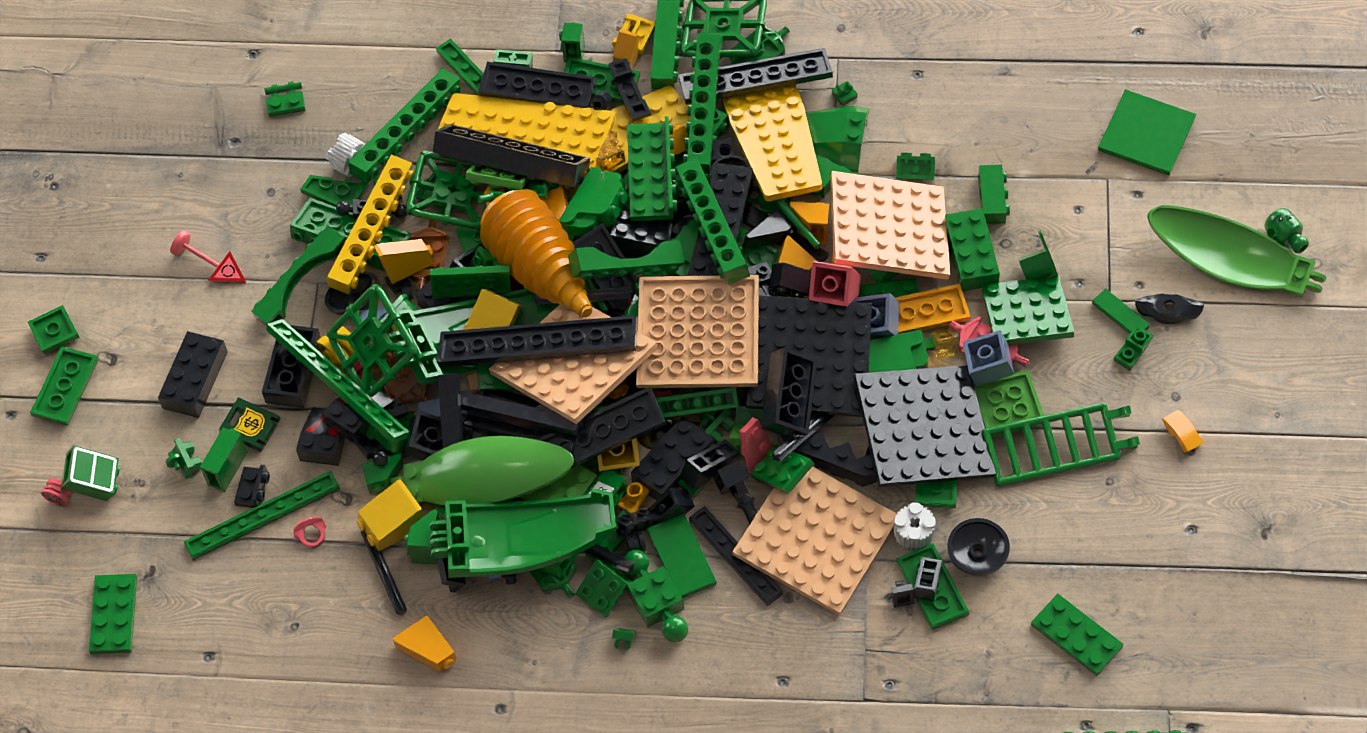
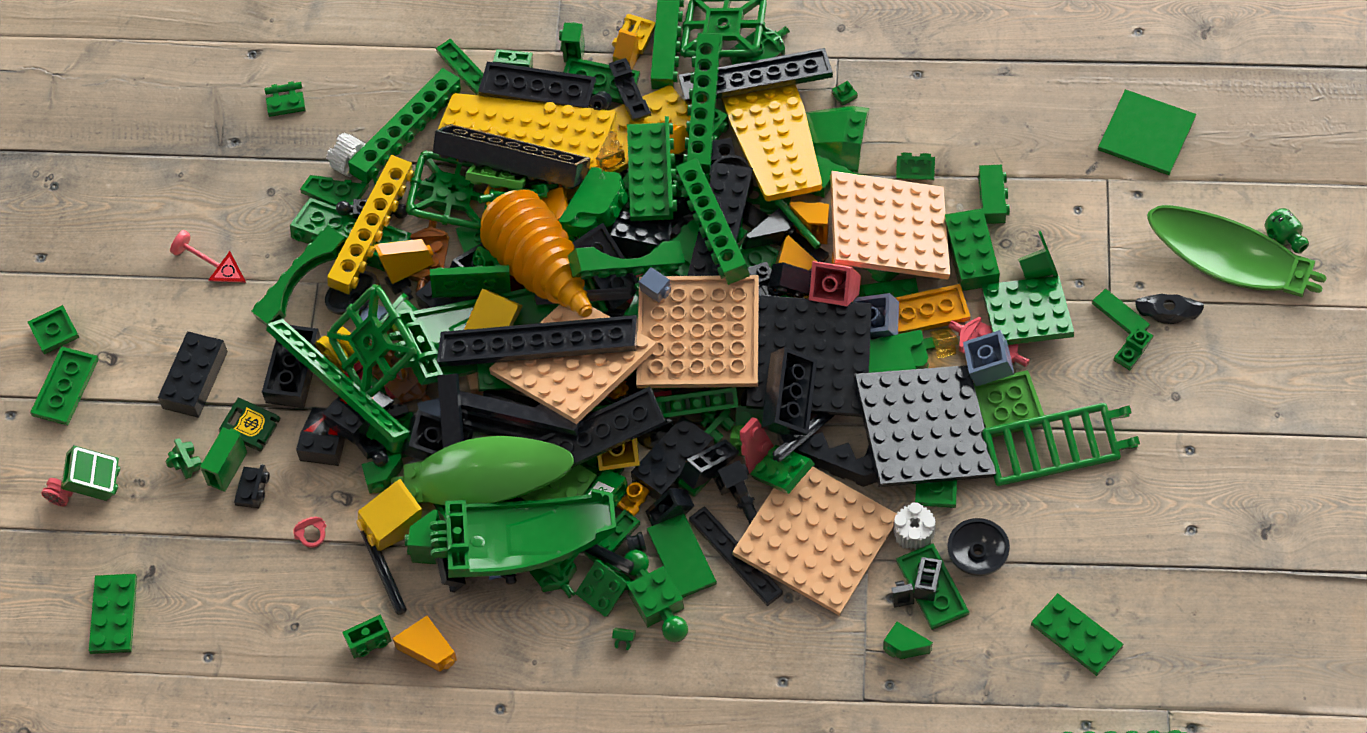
(261, 515): green tile -> none
(367, 636): none -> green brick
(641, 520): black hinge -> none
(655, 285): none -> sand blue brick
(905, 643): none -> green slope
(1184, 431): light orange slope -> none

